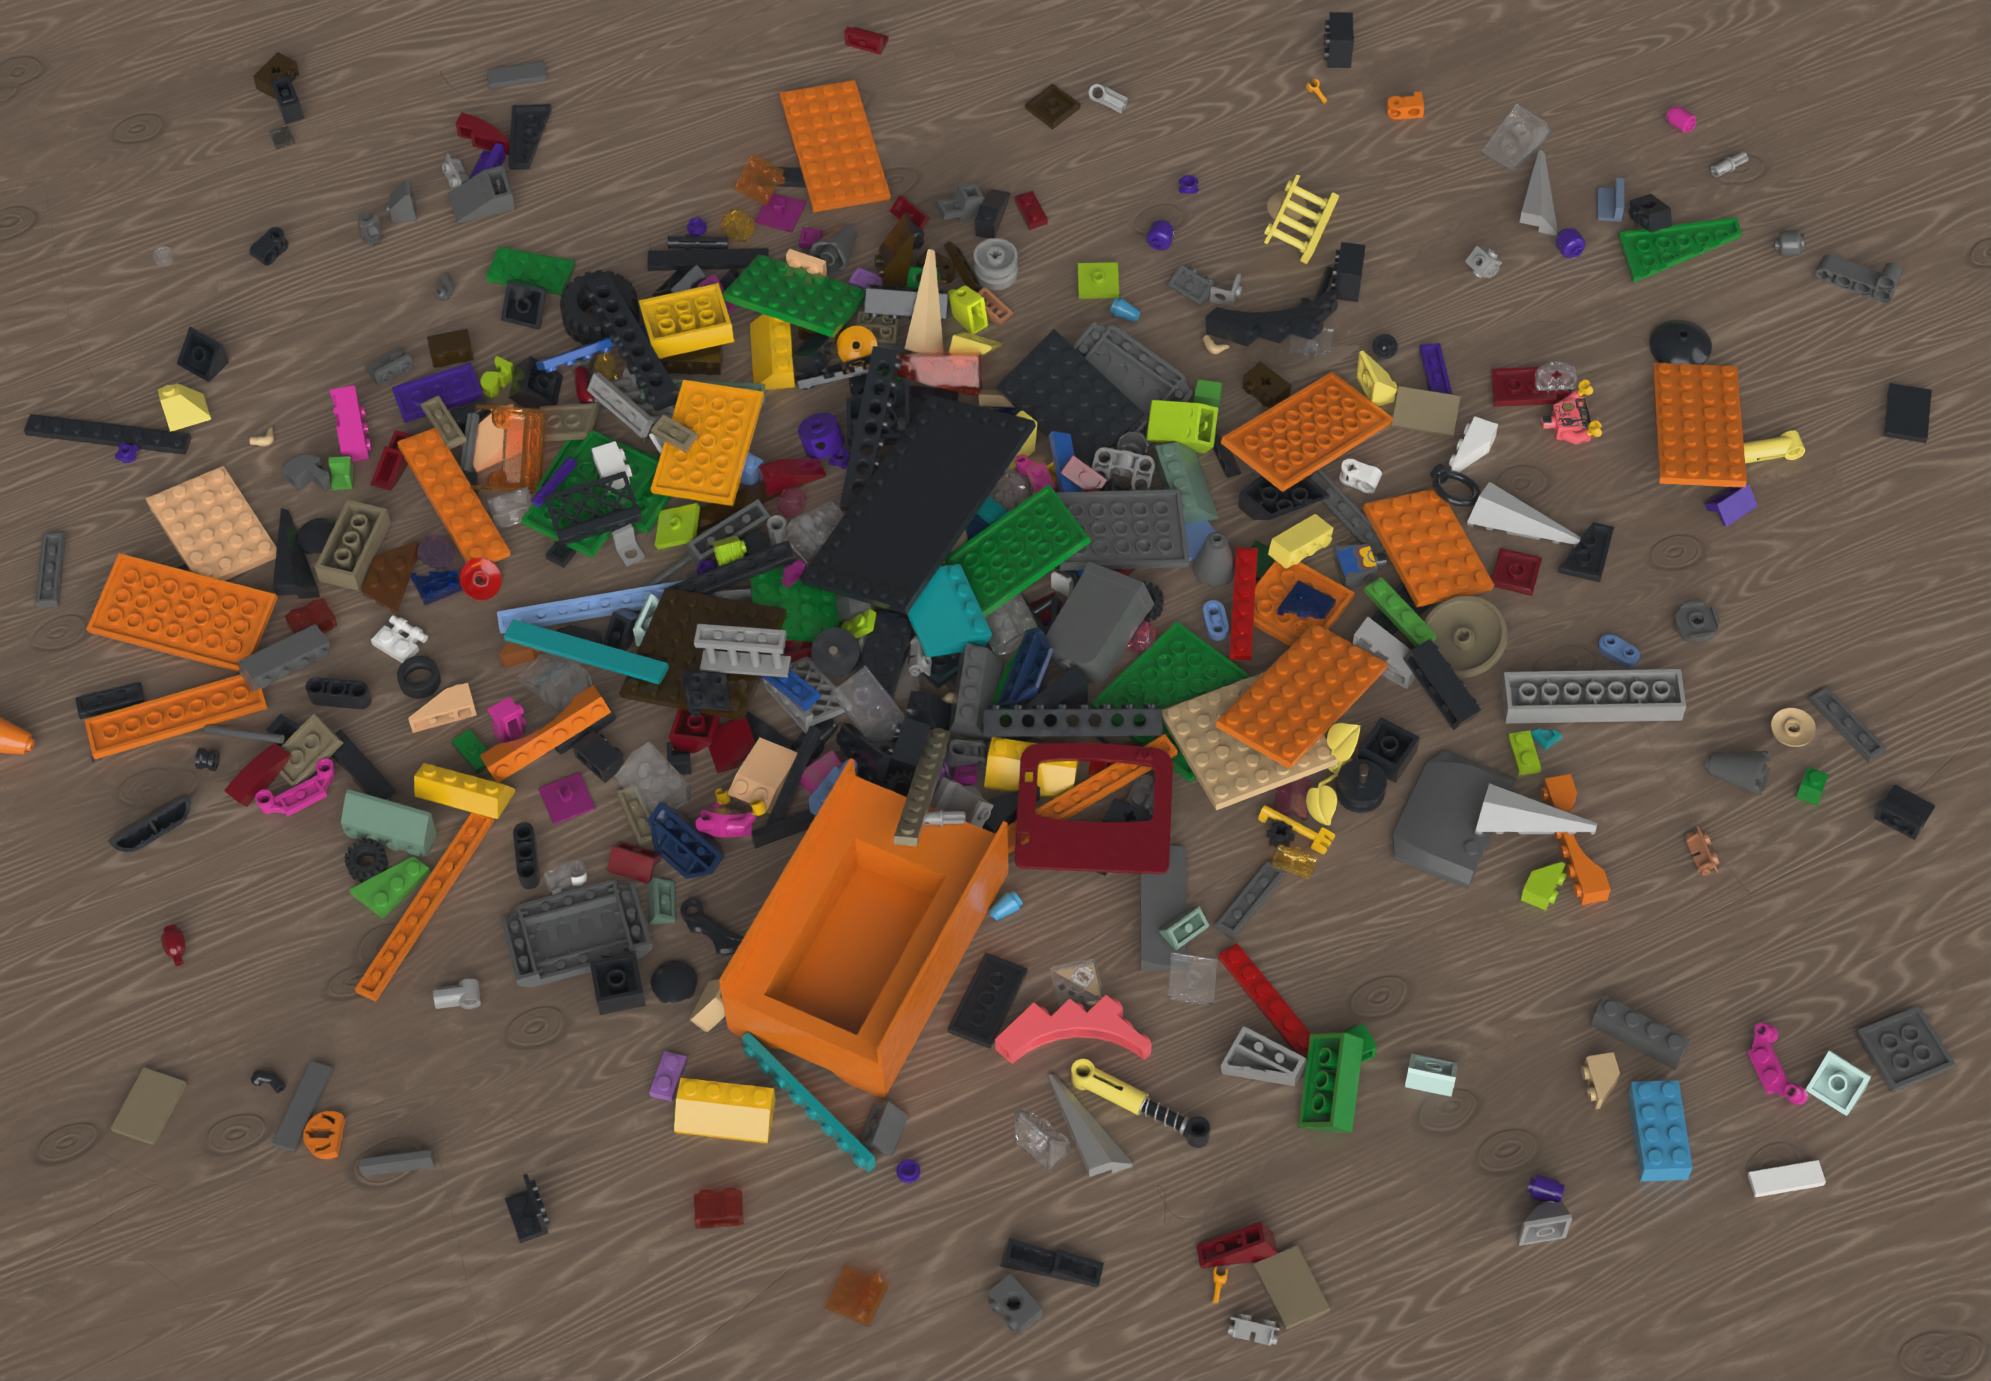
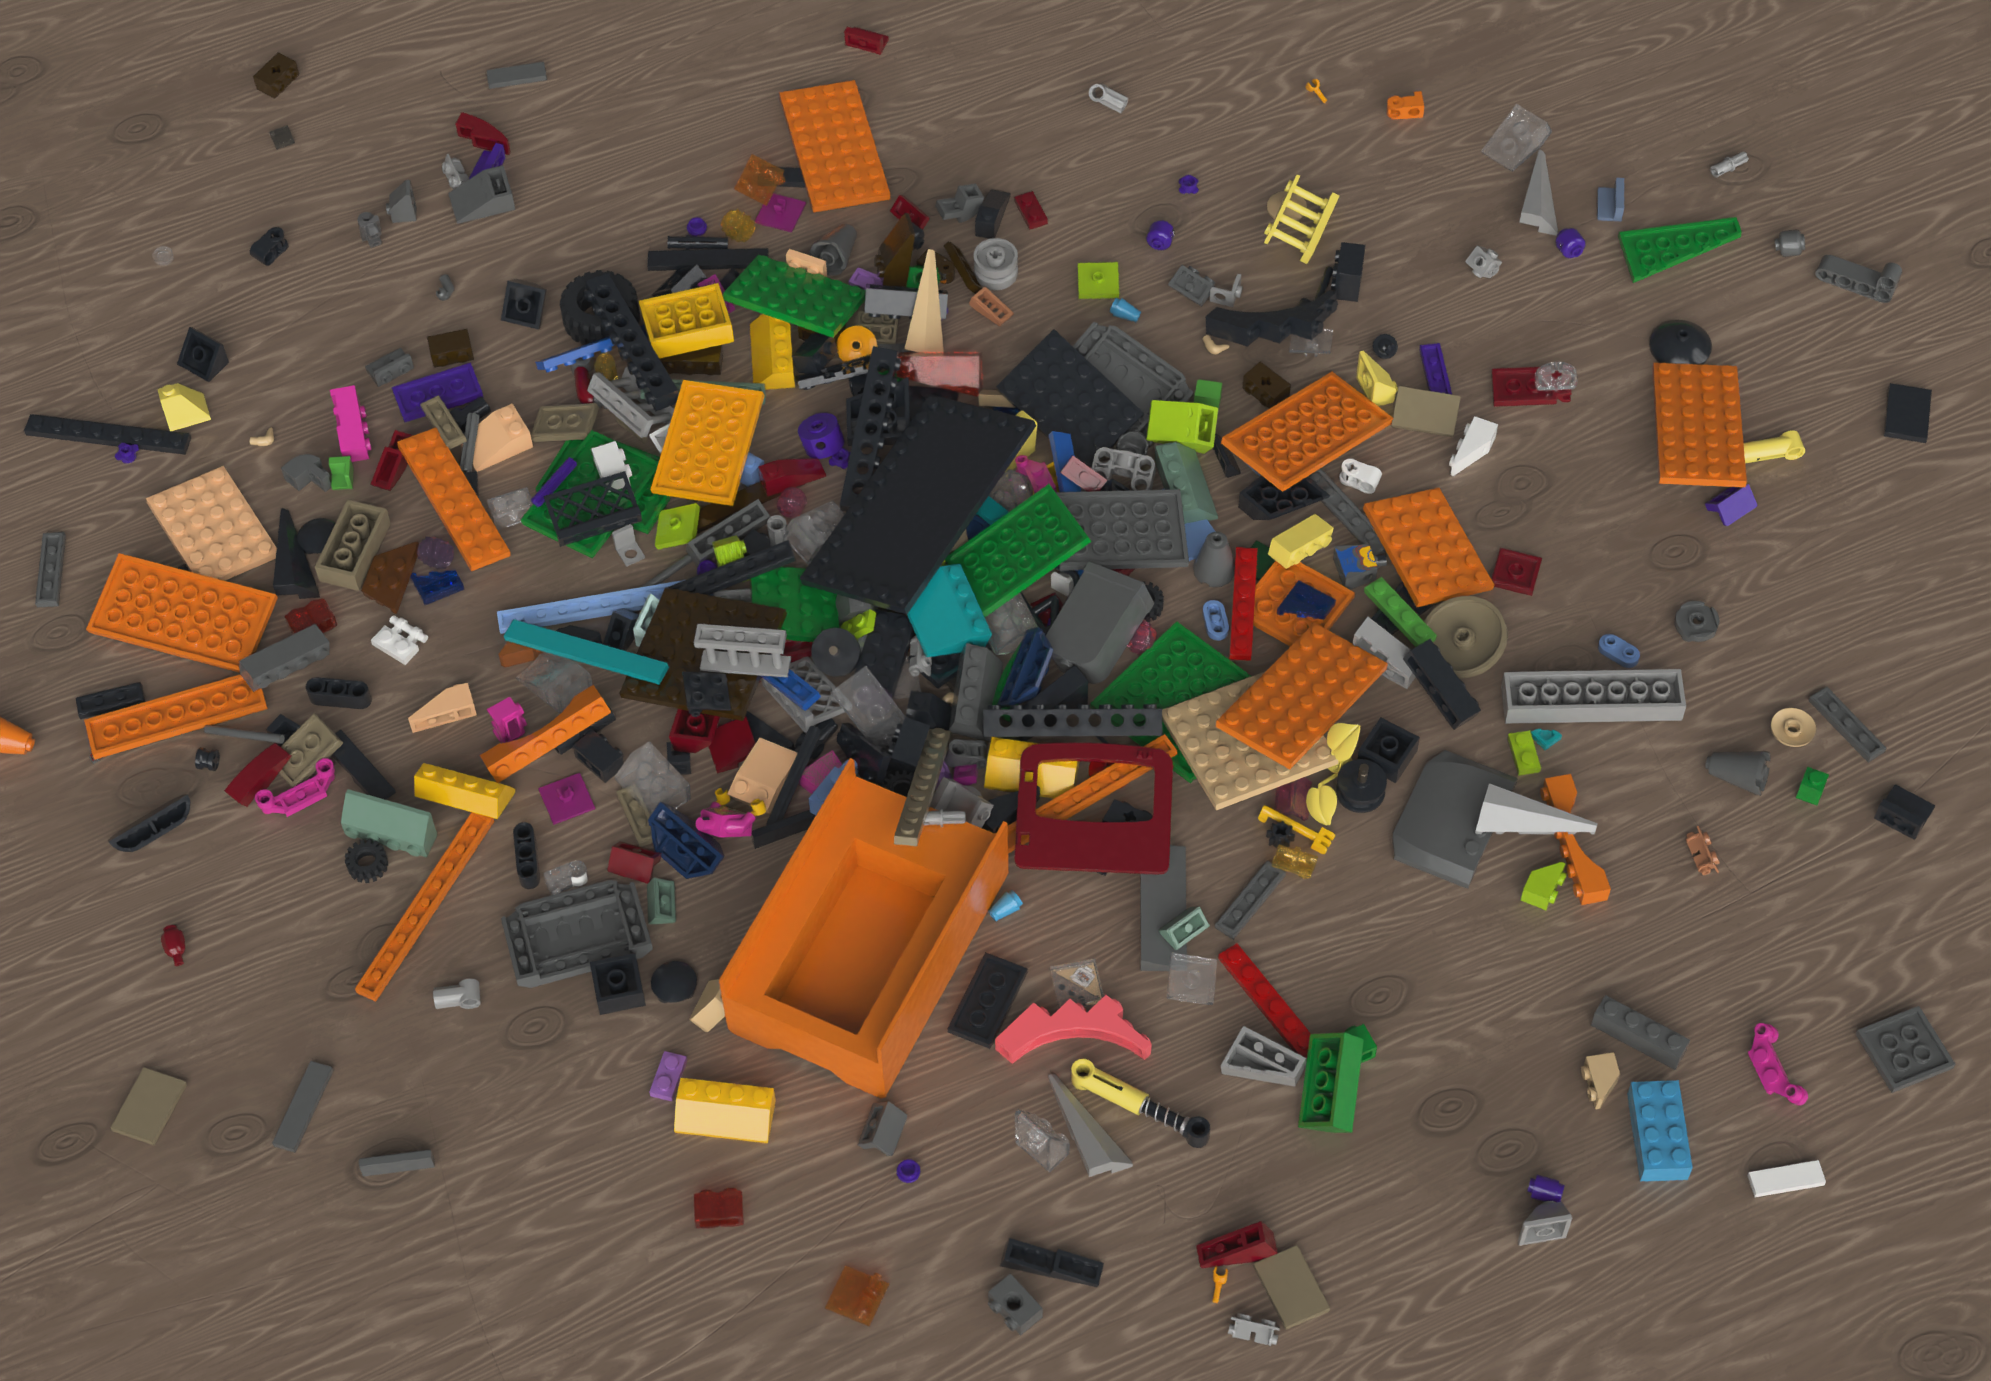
(260, 1076): black arm -> none
(287, 99): black brick -> none
(325, 1147): orange piece -> none
(390, 887): bright green wing -> none
(416, 663): black tyre -> none
(470, 749): green plate -> none
(489, 576): red dish -> none
(493, 381): lime leg -> none
(521, 449): clear orange windscreen -> none
(526, 132): black wing -> none
(528, 1212): black bracket -> none
(533, 386): black slope -> none
(543, 270): green plate -> none
(560, 555): black plate -> none
(674, 433): dark tan plate -> none
(723, 939): black piece -> none
(792, 573): magenta plate -> none
(809, 236): magenta plate -> none
(813, 1108): teal plate -> none
(968, 309): neon yellow torso -> none
(972, 343): light yellow slope -> none
(1052, 106): dark brown tile -> none
(1142, 793): dark grey bracket -> none
(1339, 39): black brick -> none
(1431, 1074): light aqua slope -> none
(1441, 475): black piece -> none
(1504, 512): wedge -> none
(1572, 417): torso -> none
(1590, 554): black wing -> none
(1650, 213): black brick -> none
(1681, 119): dark pink brick -> none
(1838, 1083): light aqua slope -> none

